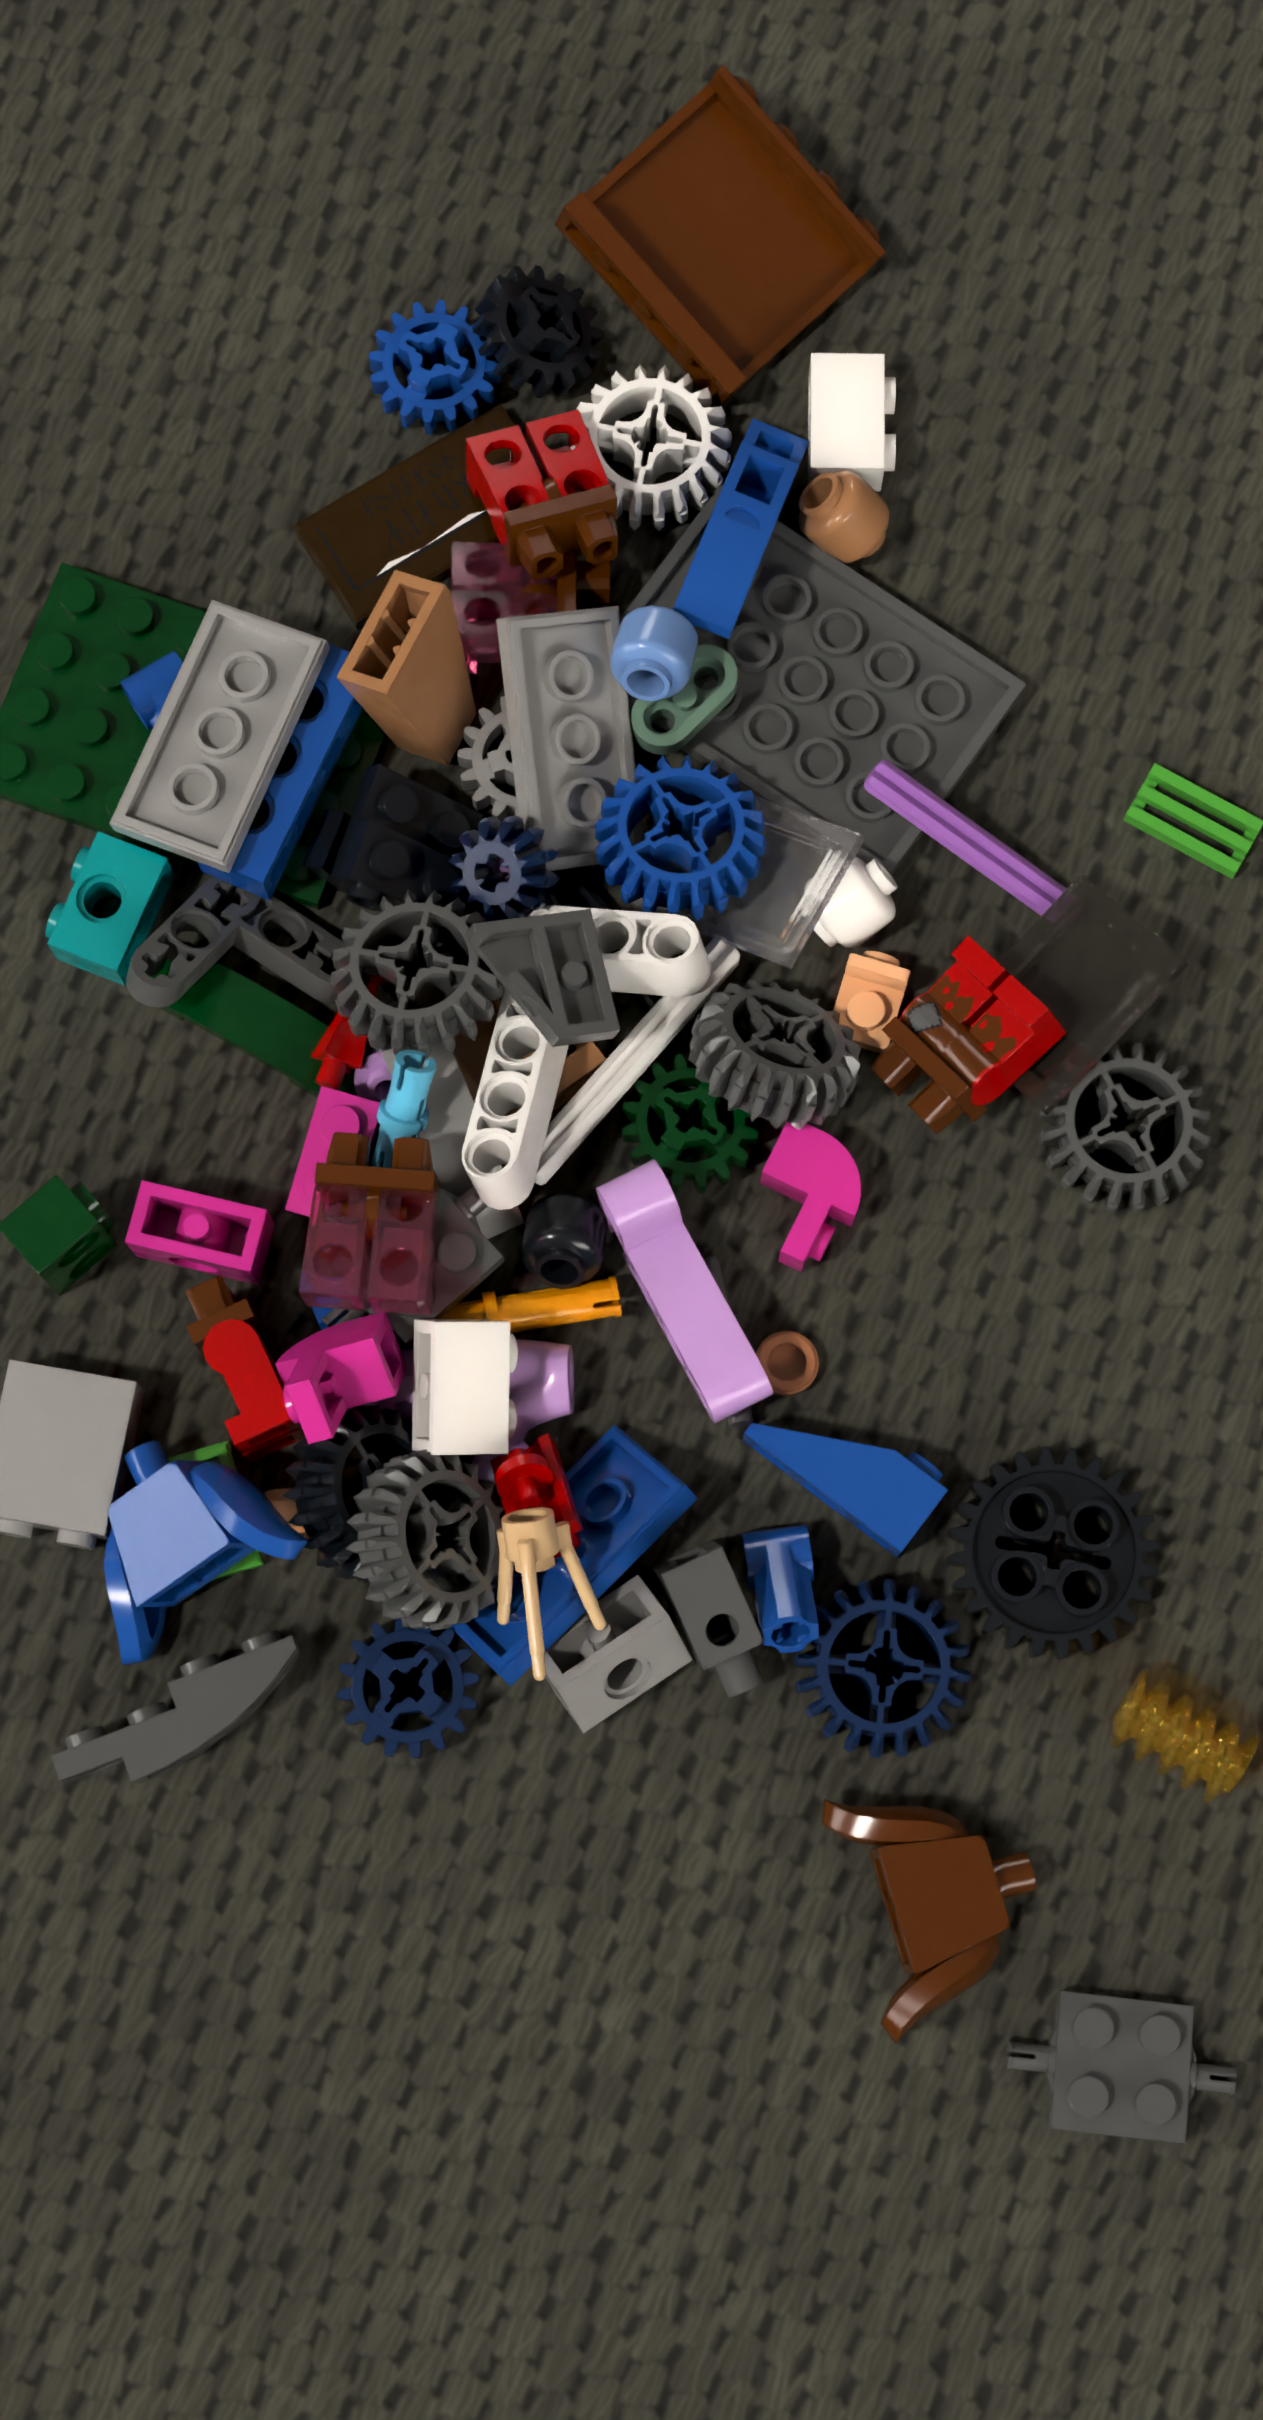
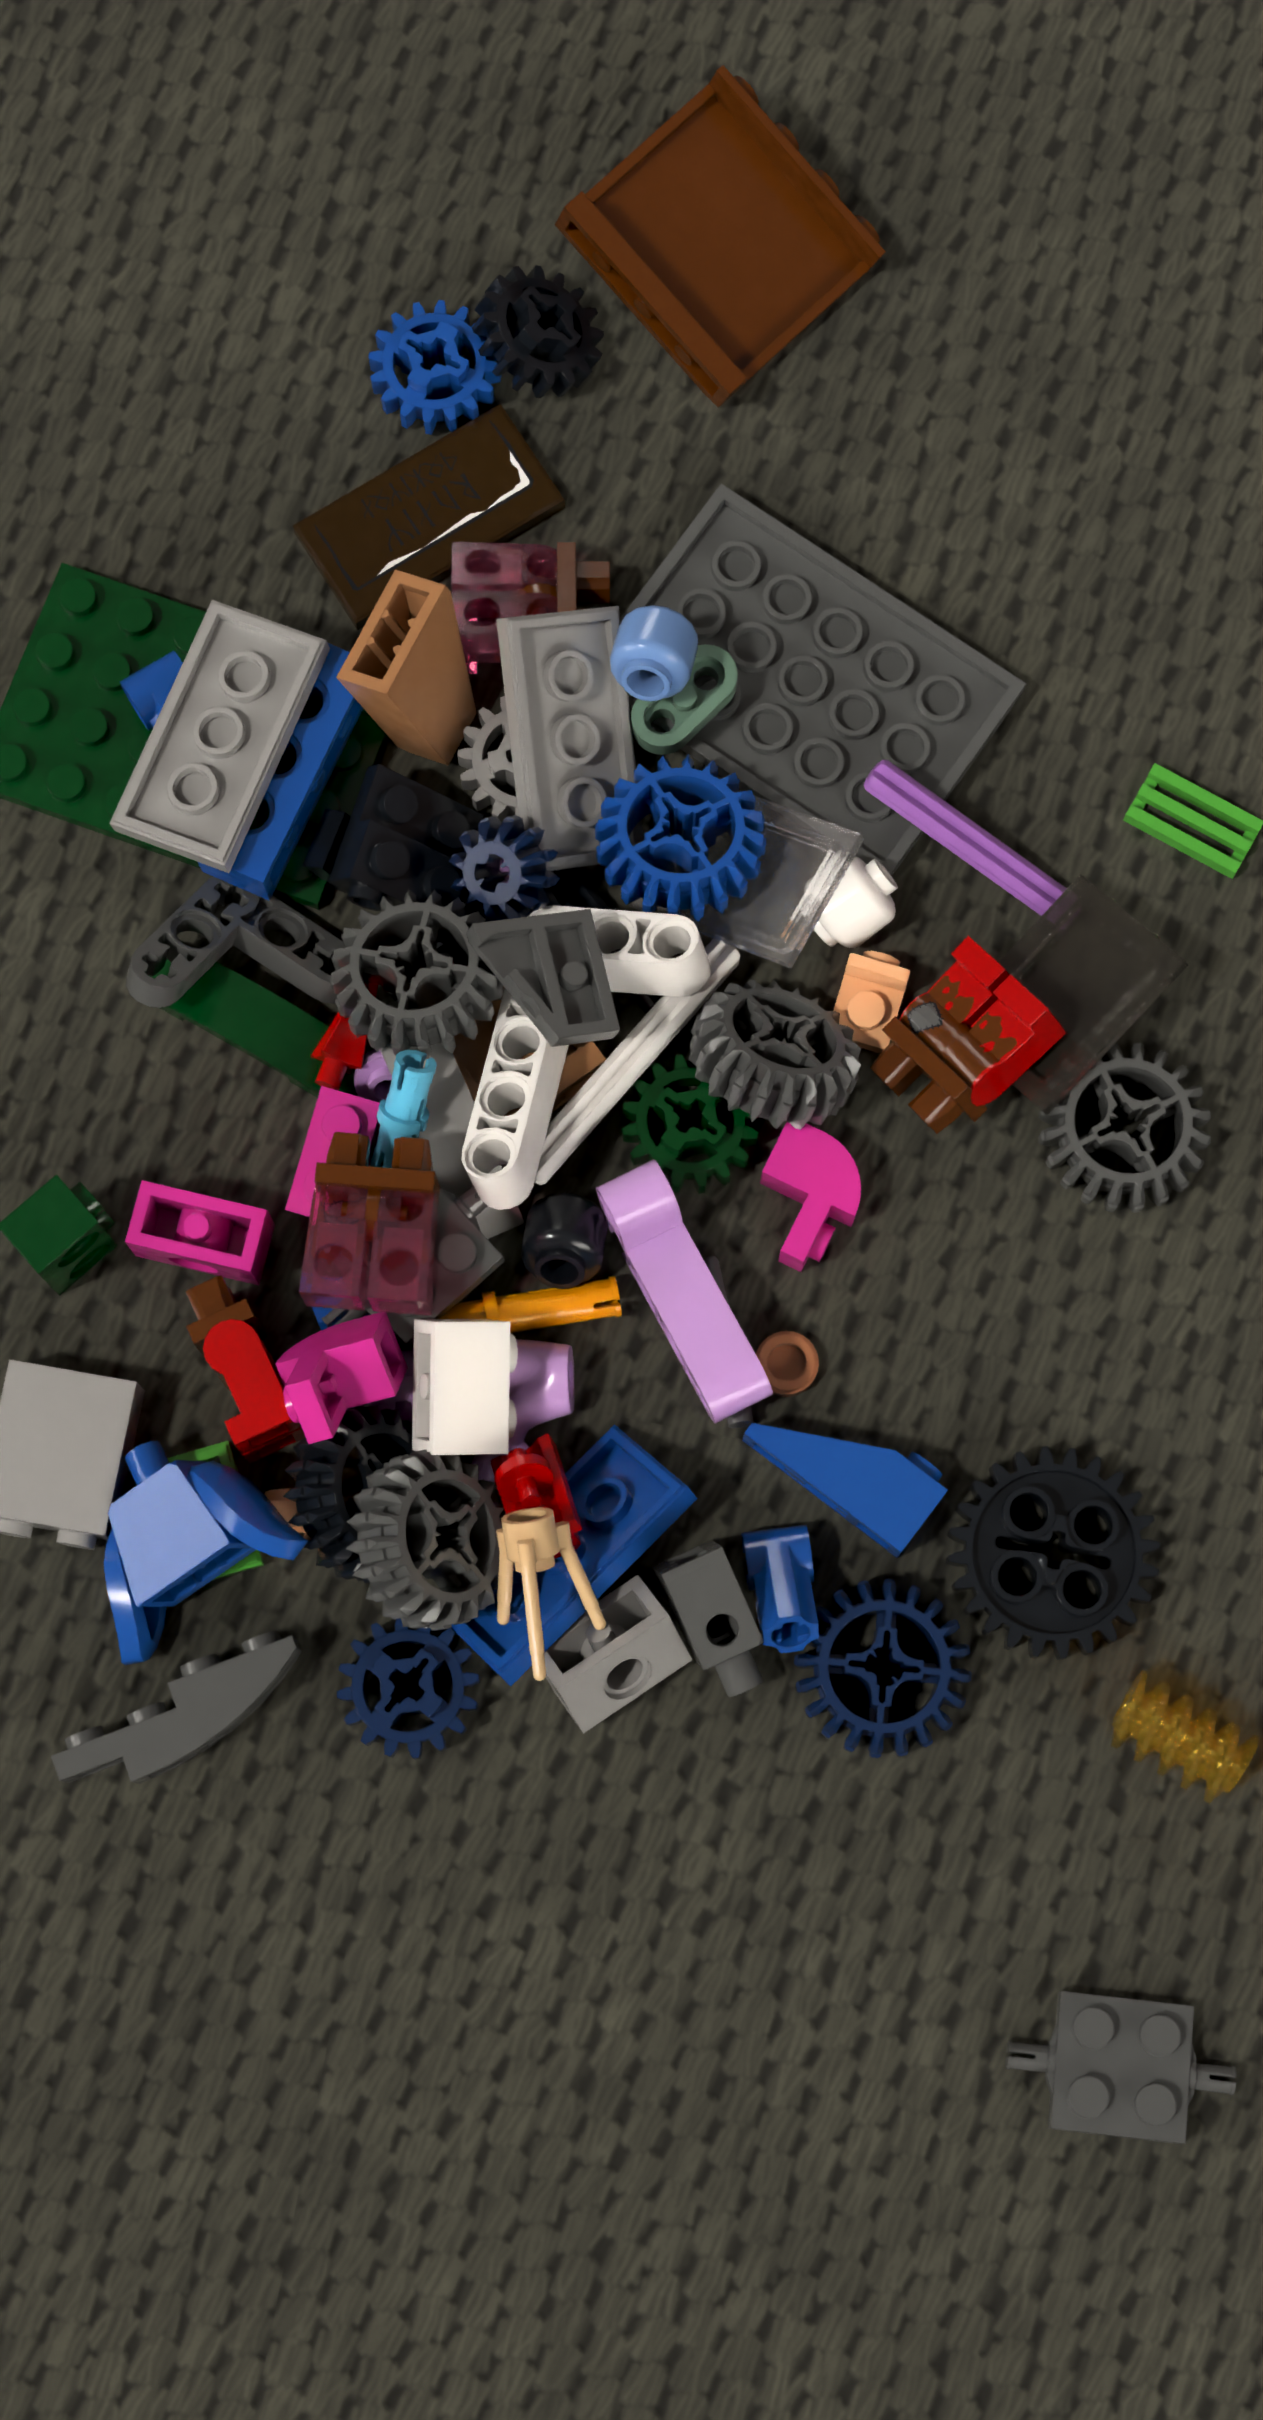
(103, 871): teal brick -> none
(545, 497): hips -> none
(672, 453): white gear -> none
(740, 528): blue slope -> none
(843, 516): medium nougat head -> none
(848, 416): white brick -> none
(938, 1898): reddish brown torso -> none

